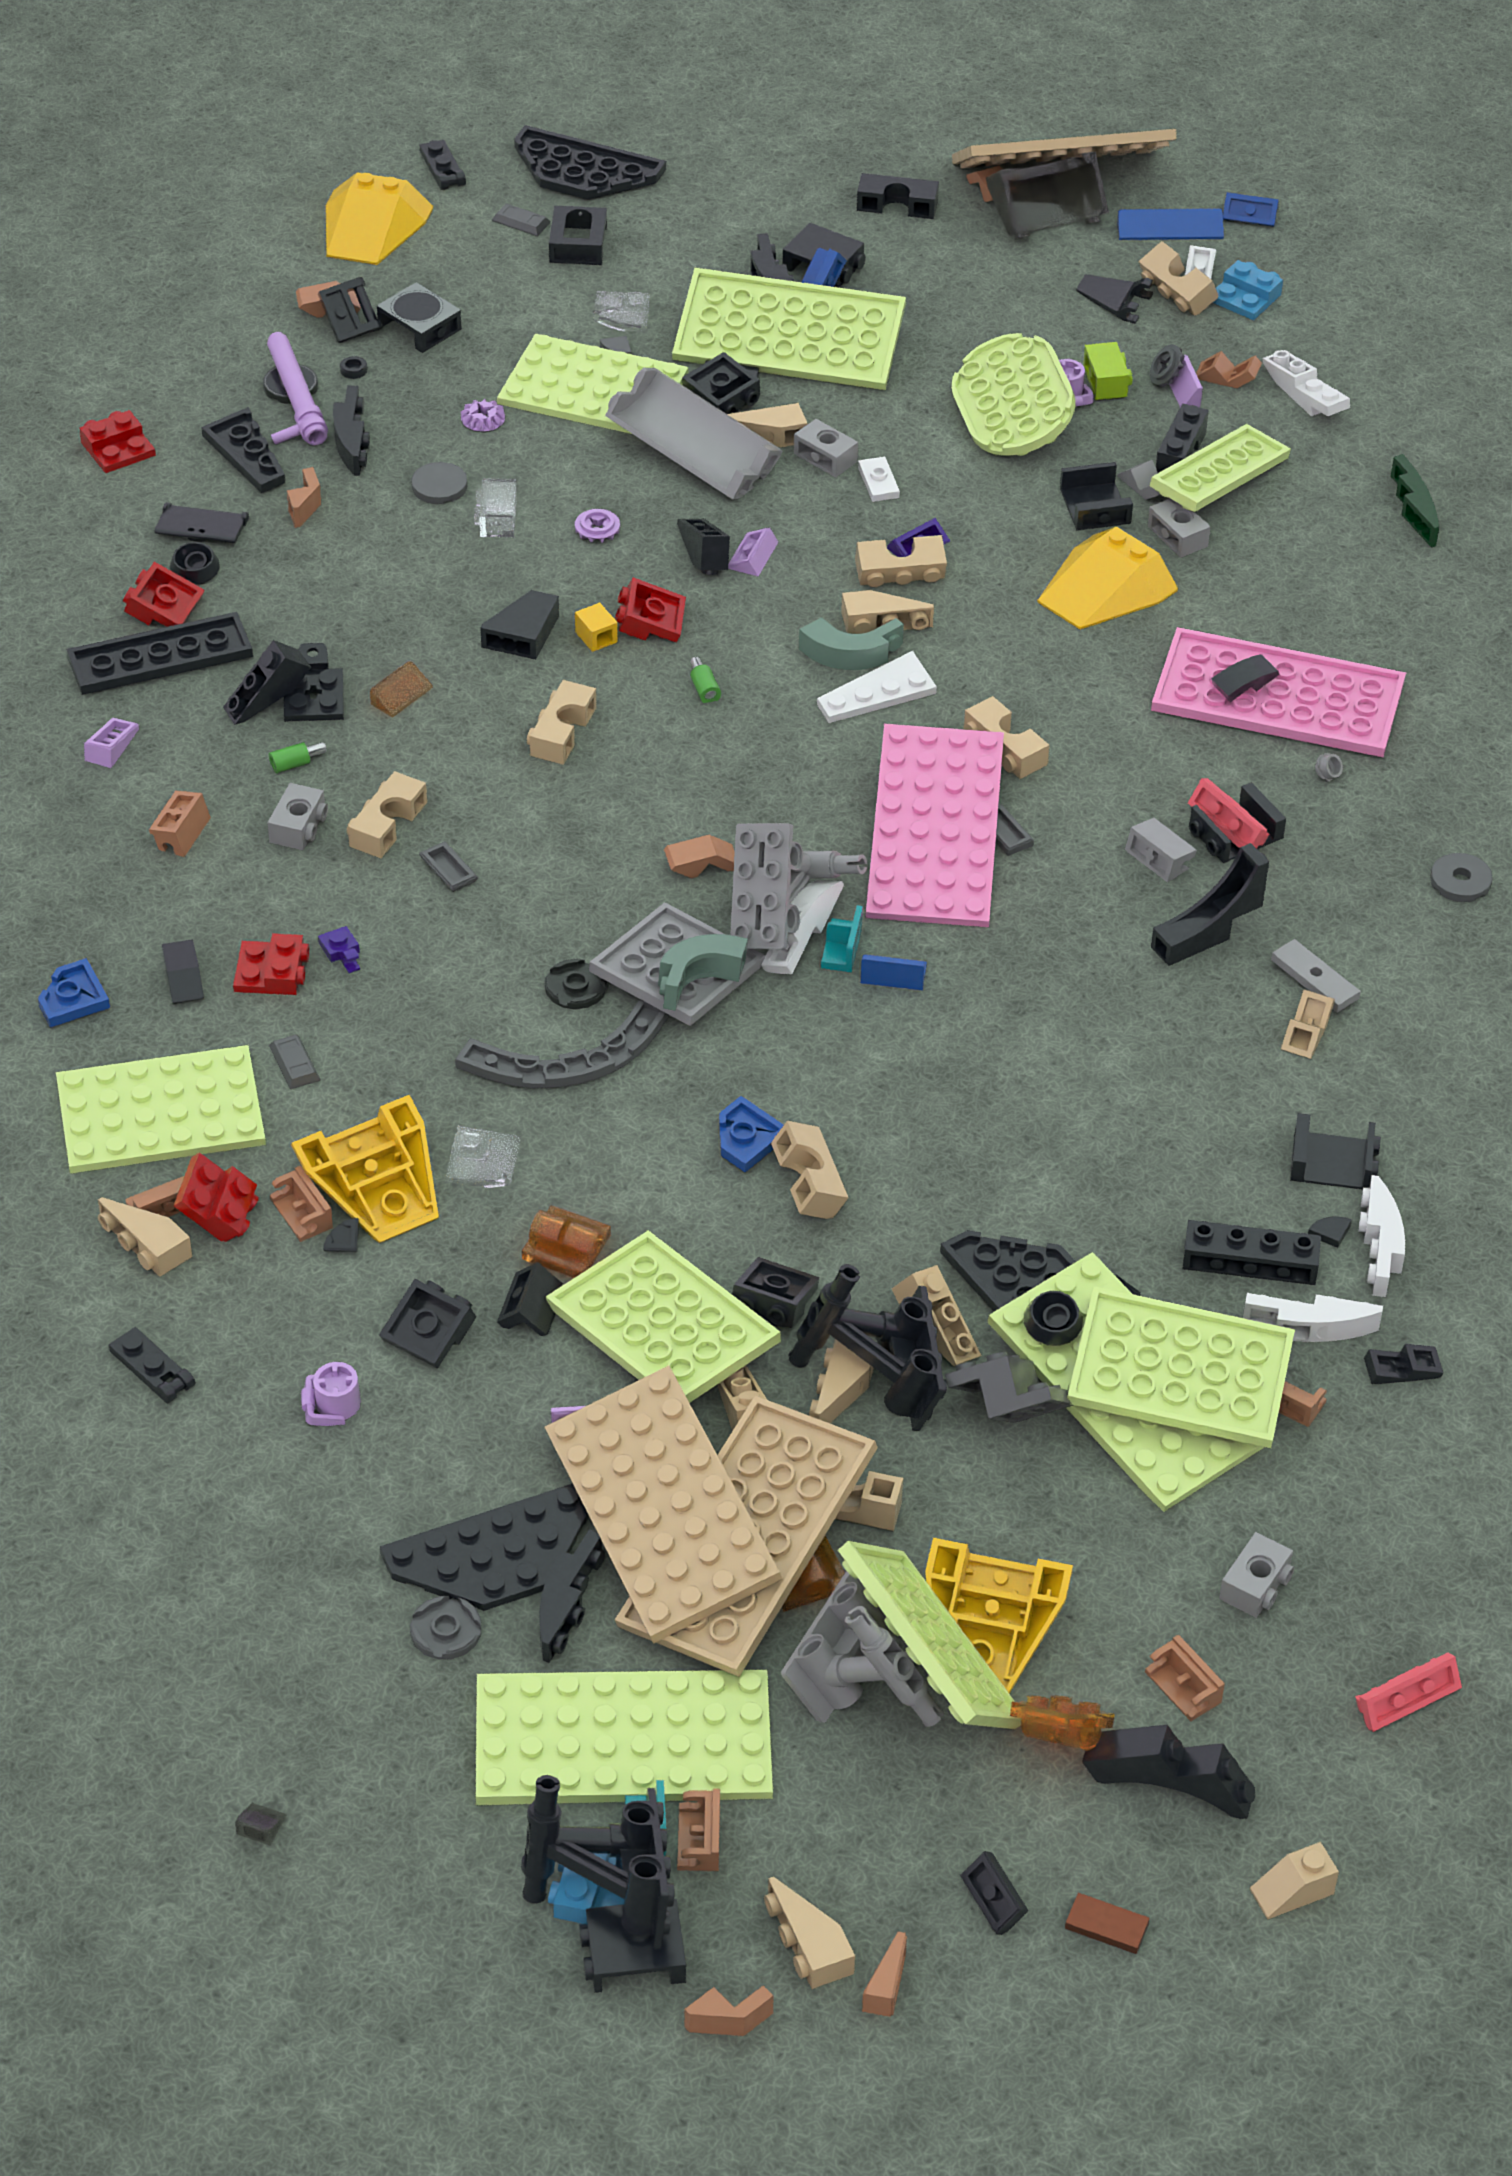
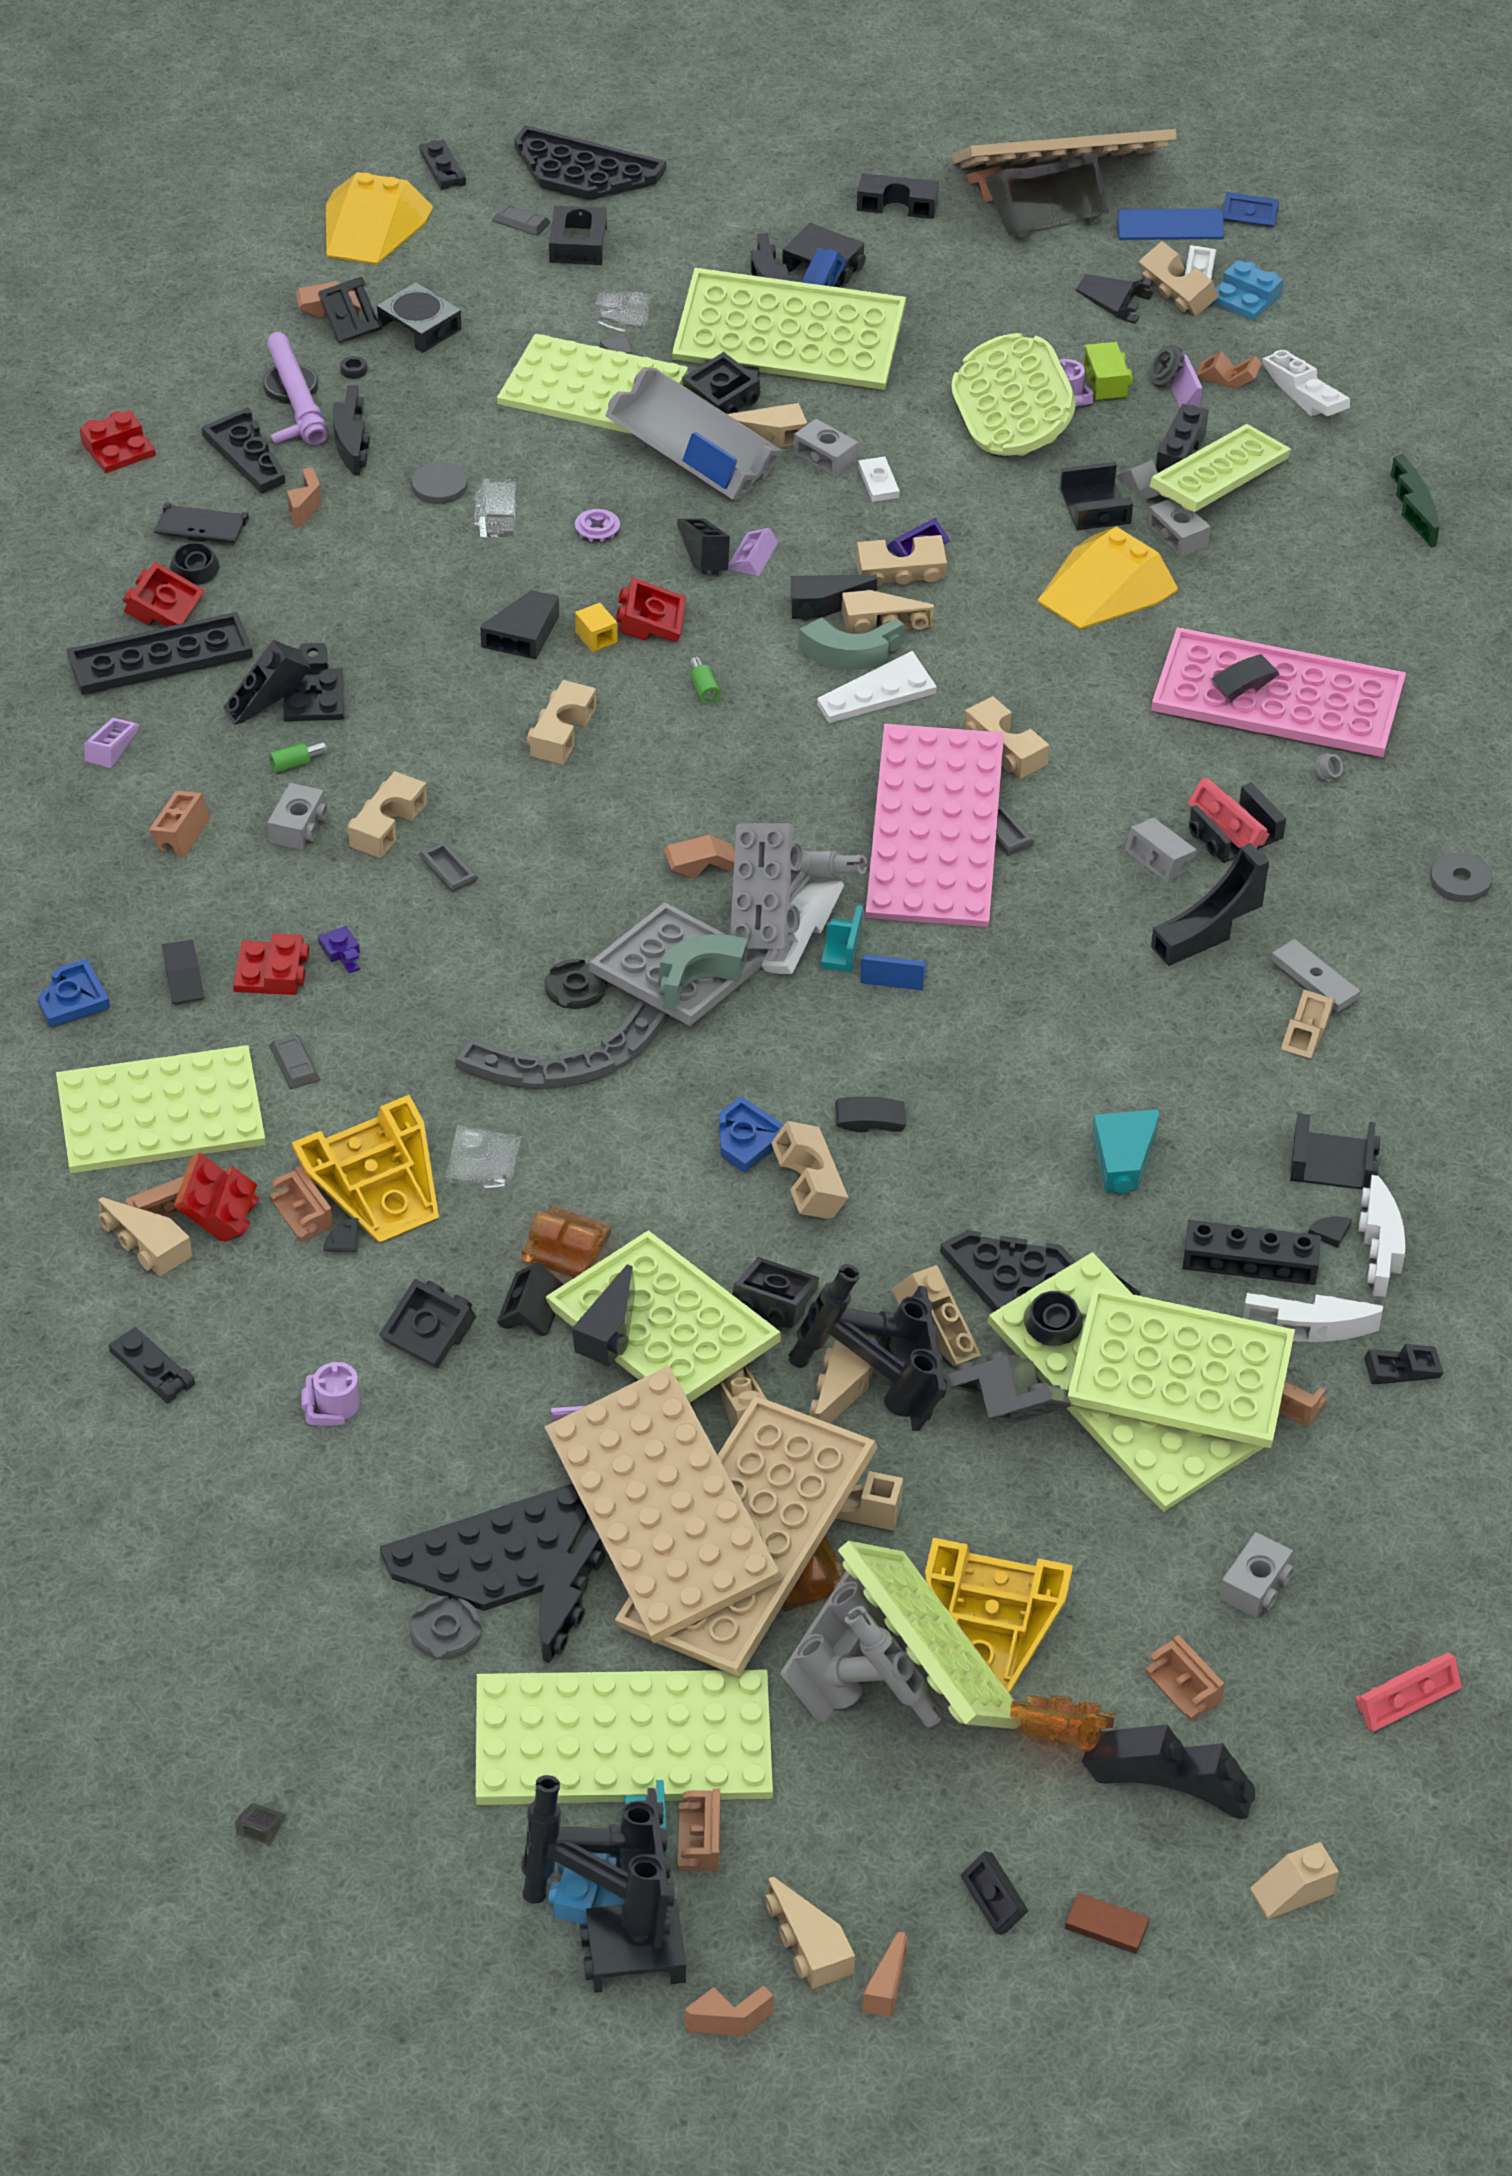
(399, 689): clear orange slope -> none
(478, 421): lavender gear -> none
(606, 1325): none -> black slope
(710, 460): none -> blue panel
(822, 594): none -> black slope
(863, 1112): none -> black slope
(1123, 1147): none -> teal slope

